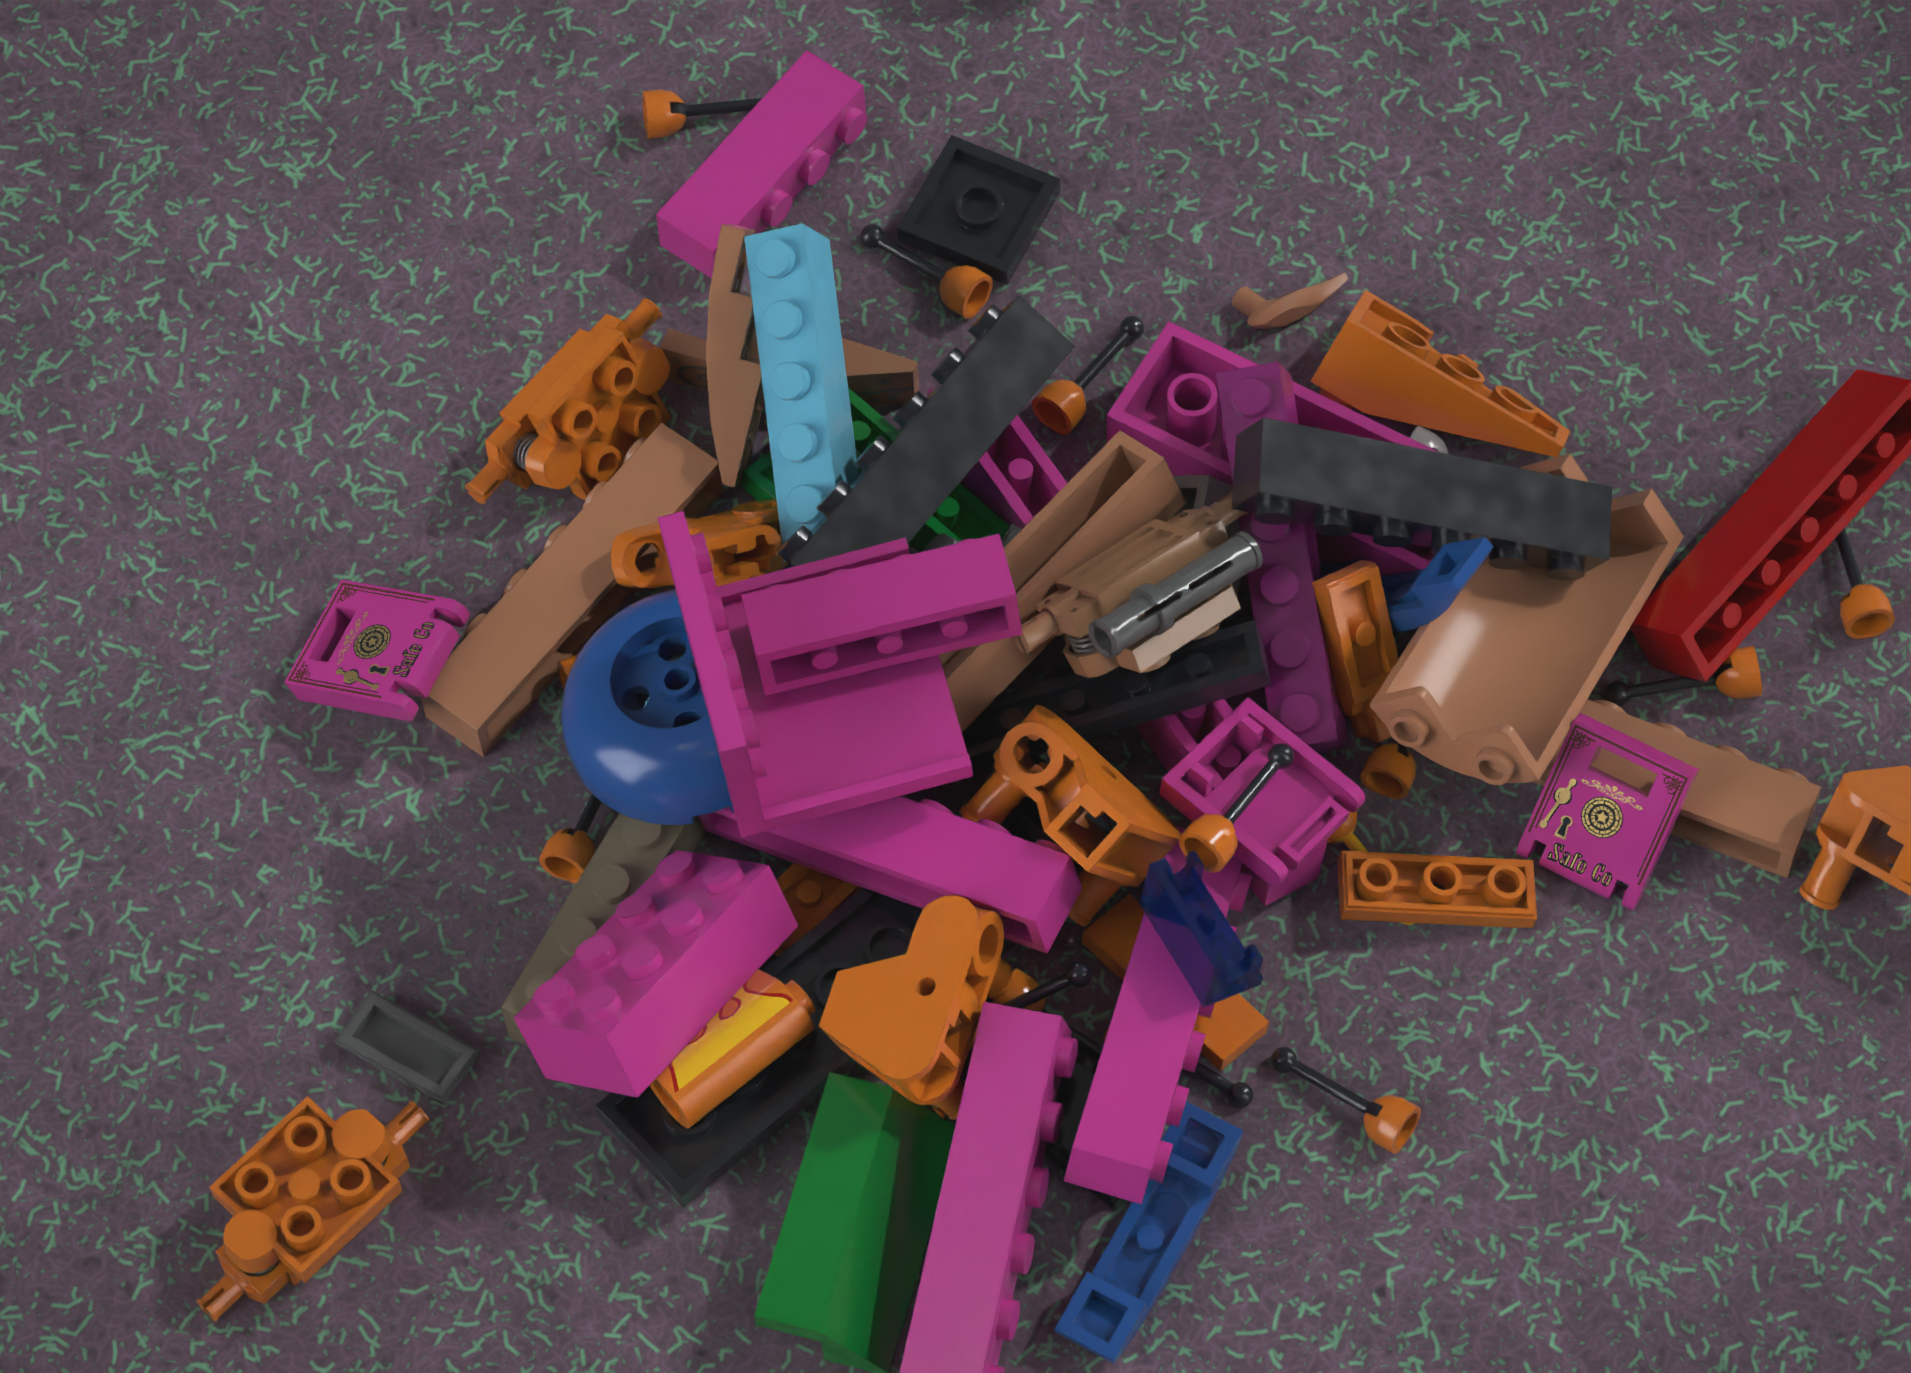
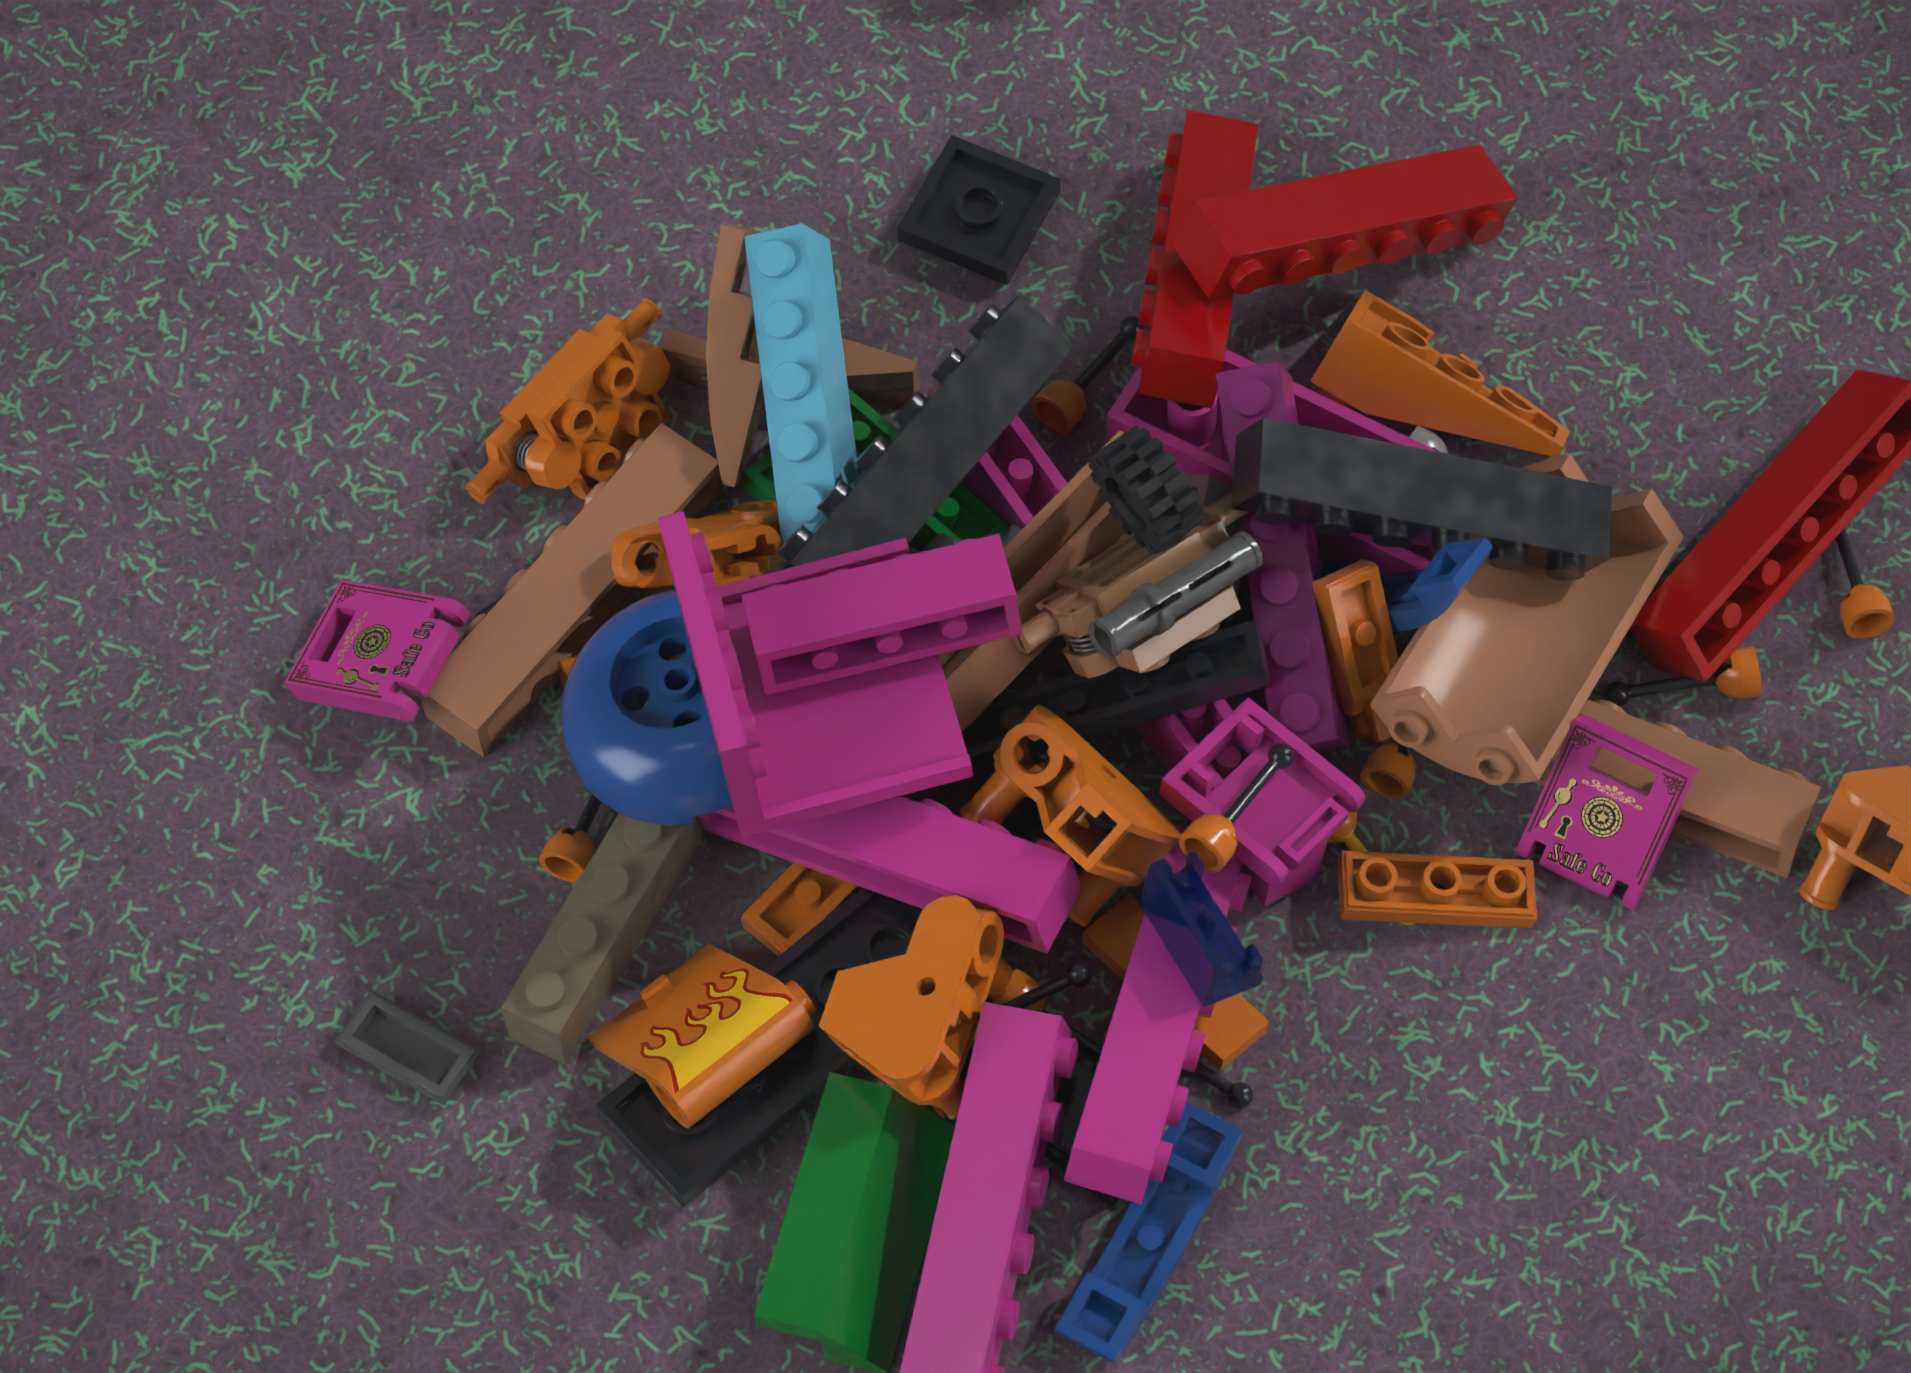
(305, 1197): orange piece -> none
(656, 972): dark pink brick -> none
(666, 112): orange hinge -> none
(765, 160): dark pink brick -> none
(961, 288): orange hinge -> none
(1146, 489): none -> black tyre
(1185, 327): none -> red brick
(1286, 308): nougat bar -> none
(1343, 221): none -> red brick
(1387, 1119): hinge -> none

